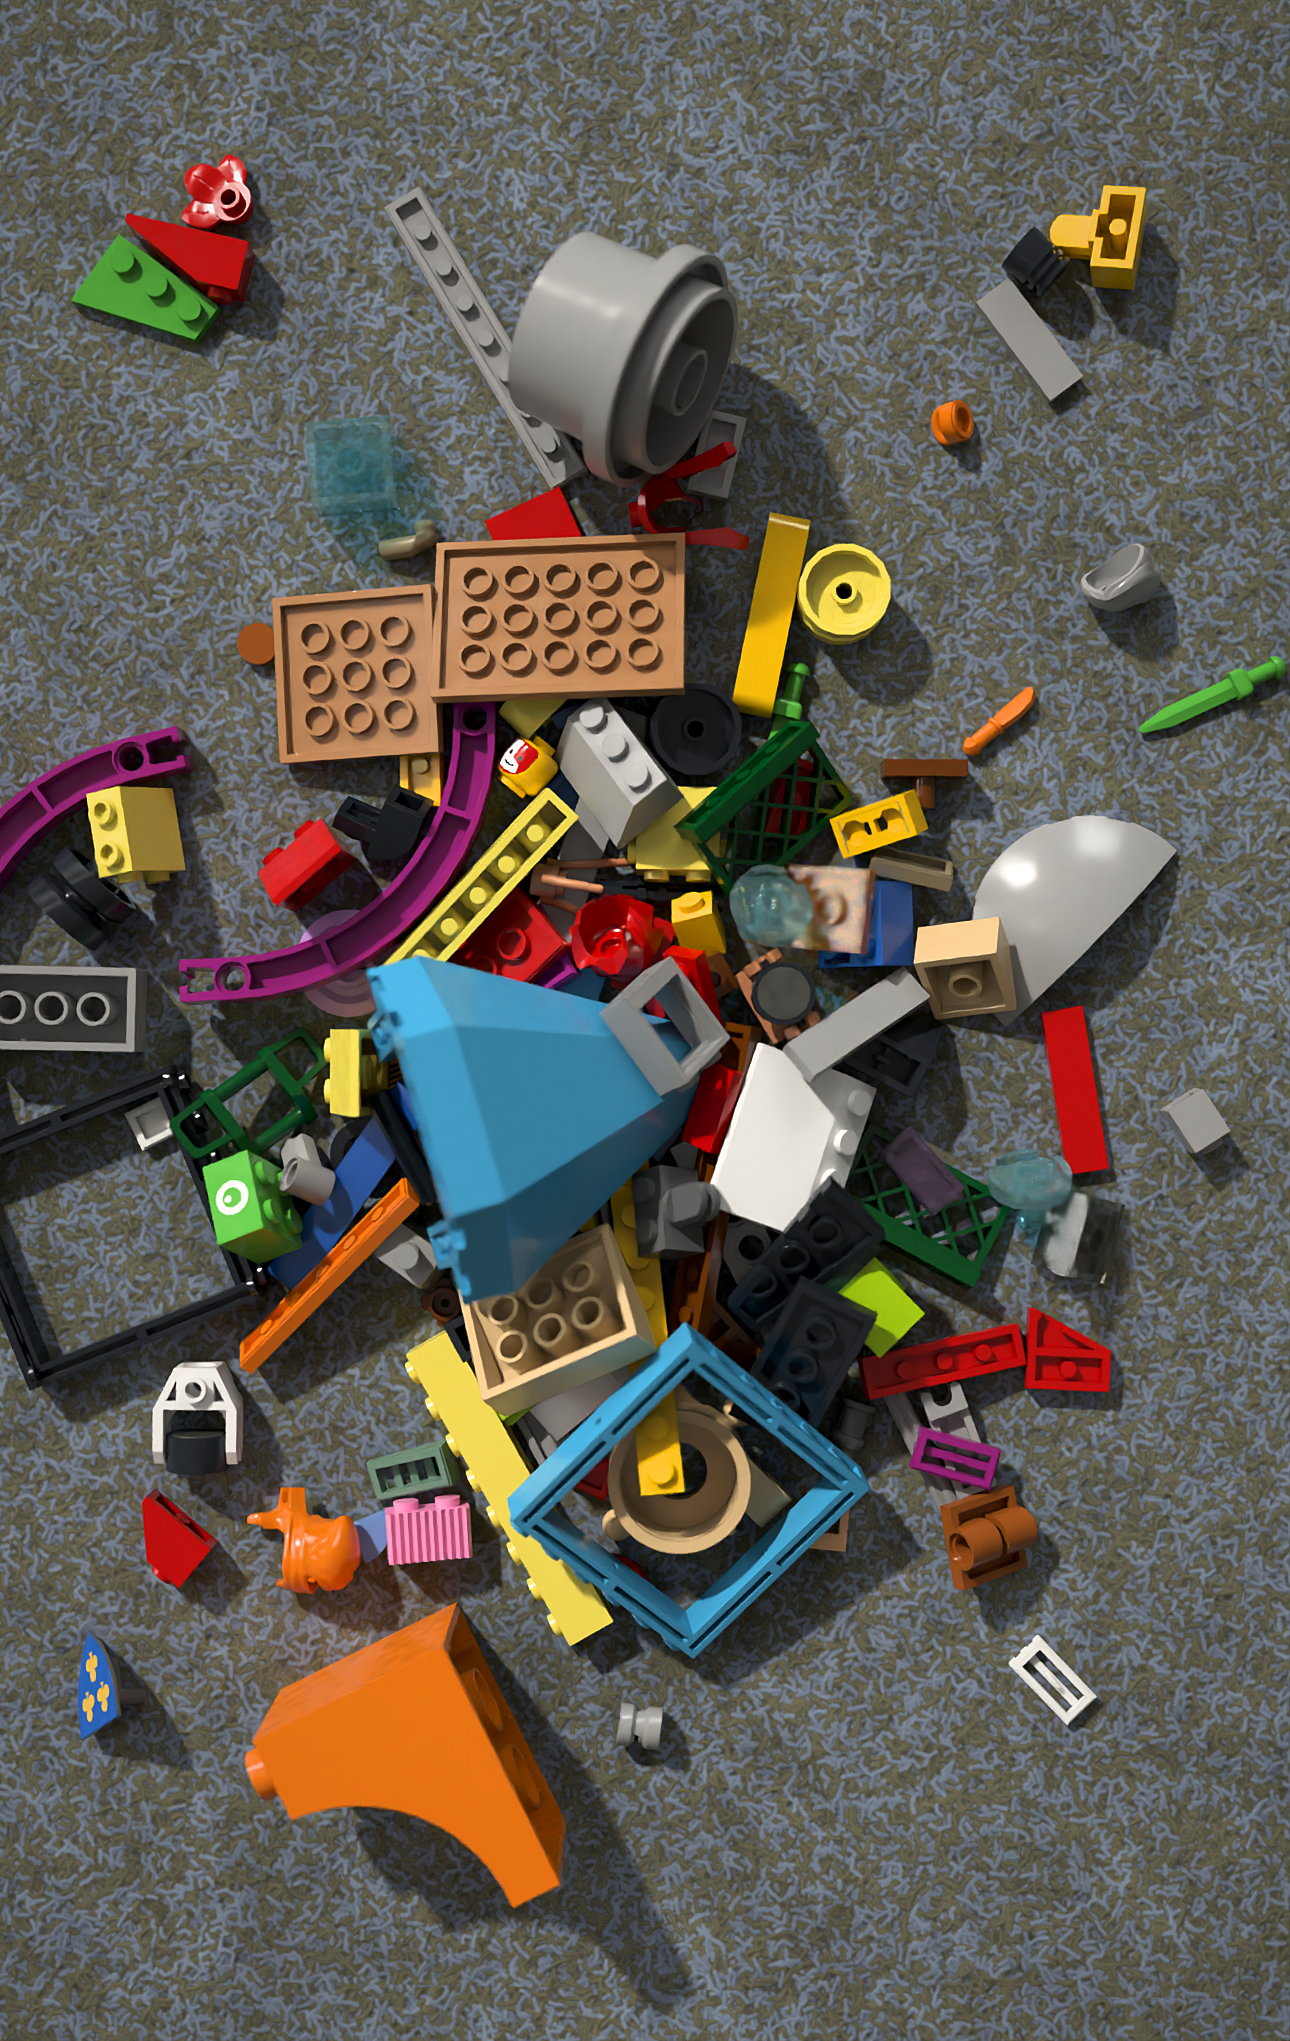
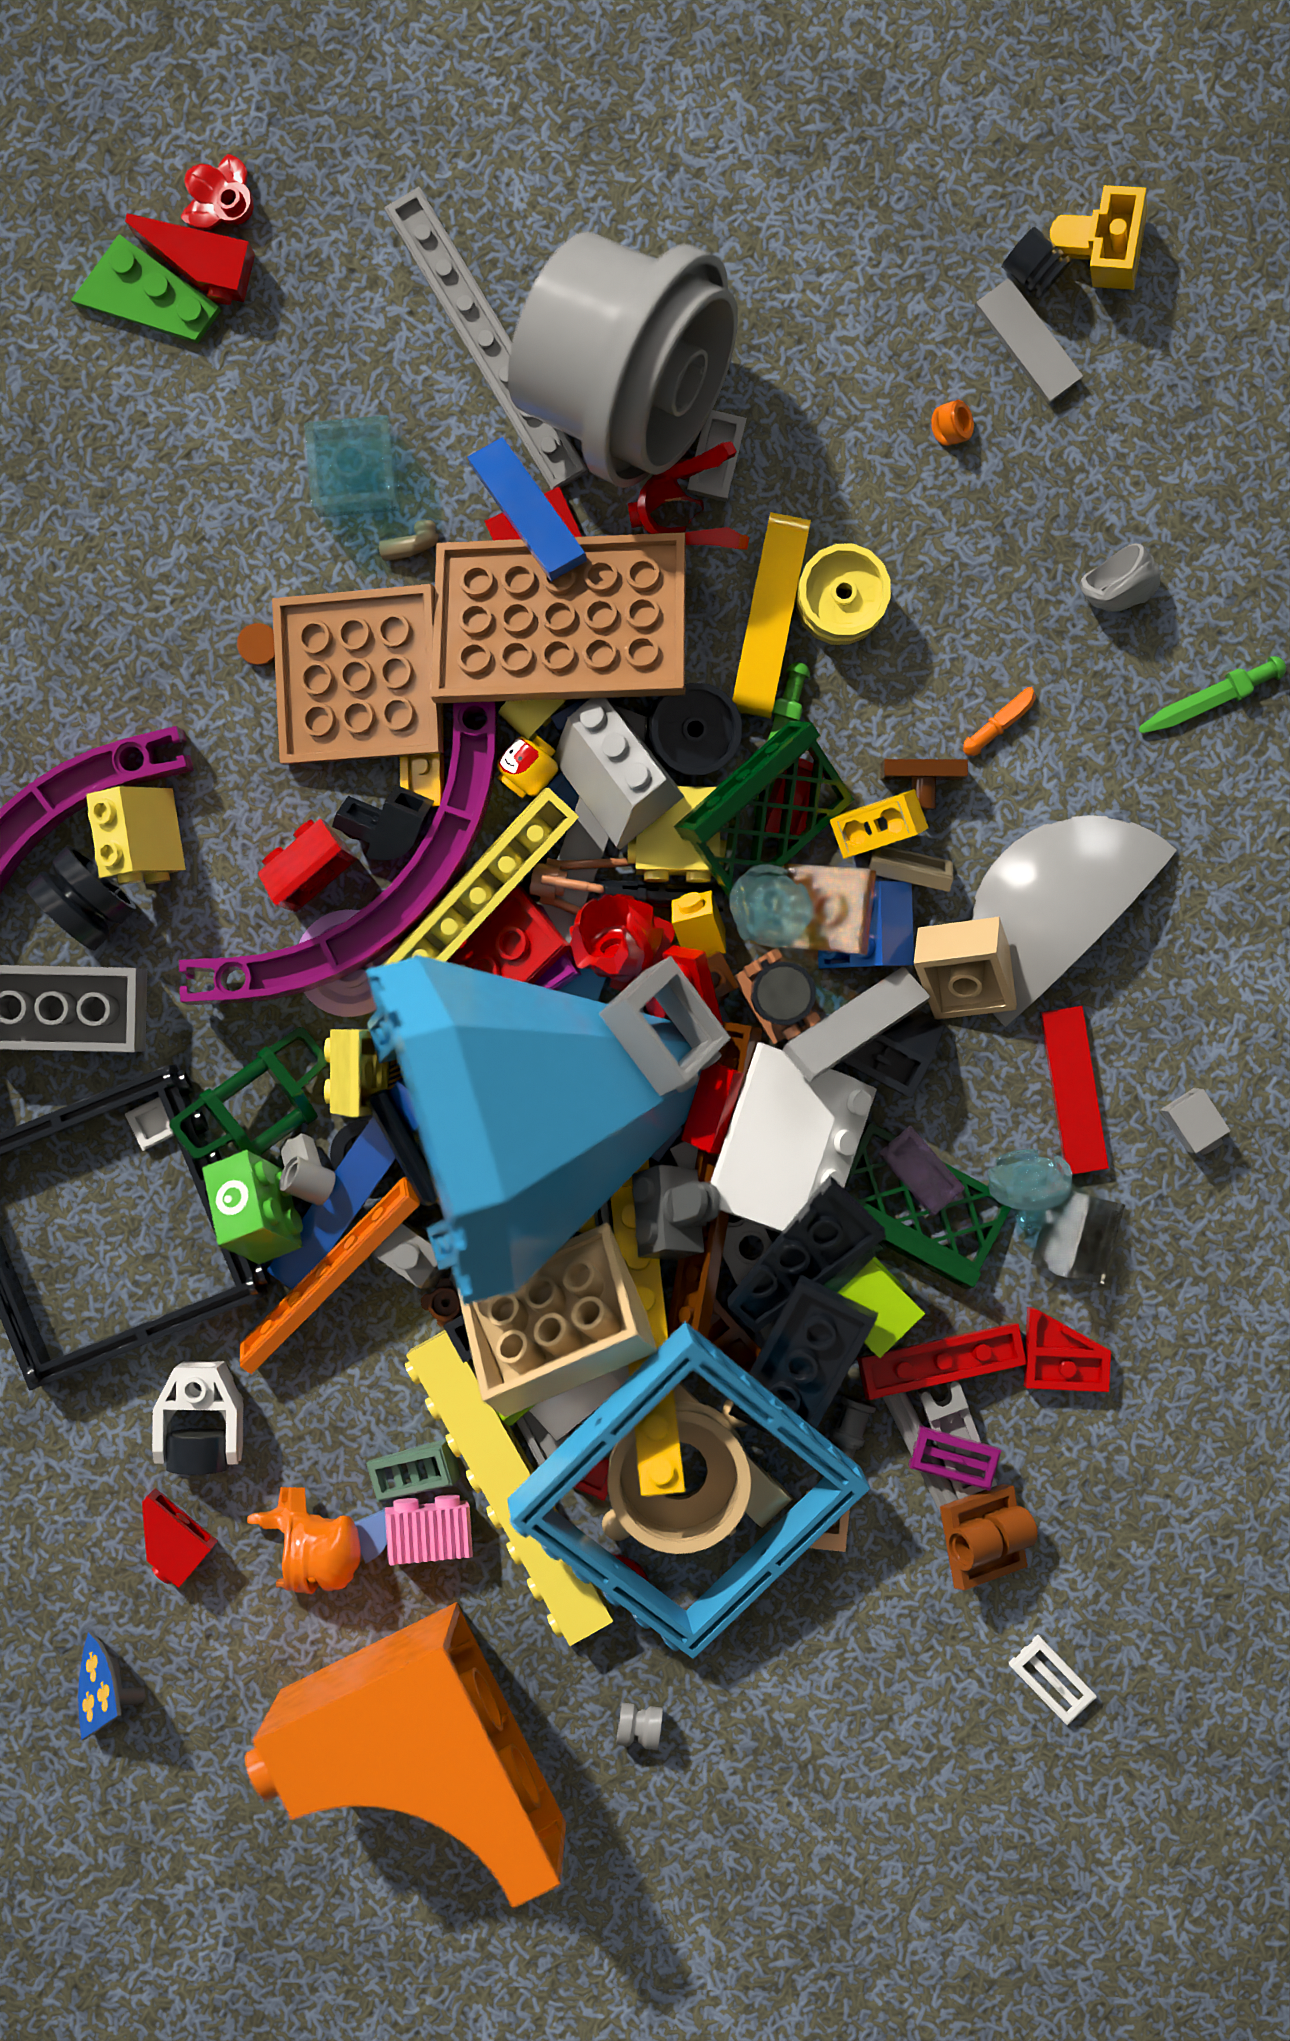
(527, 509): none -> blue tile

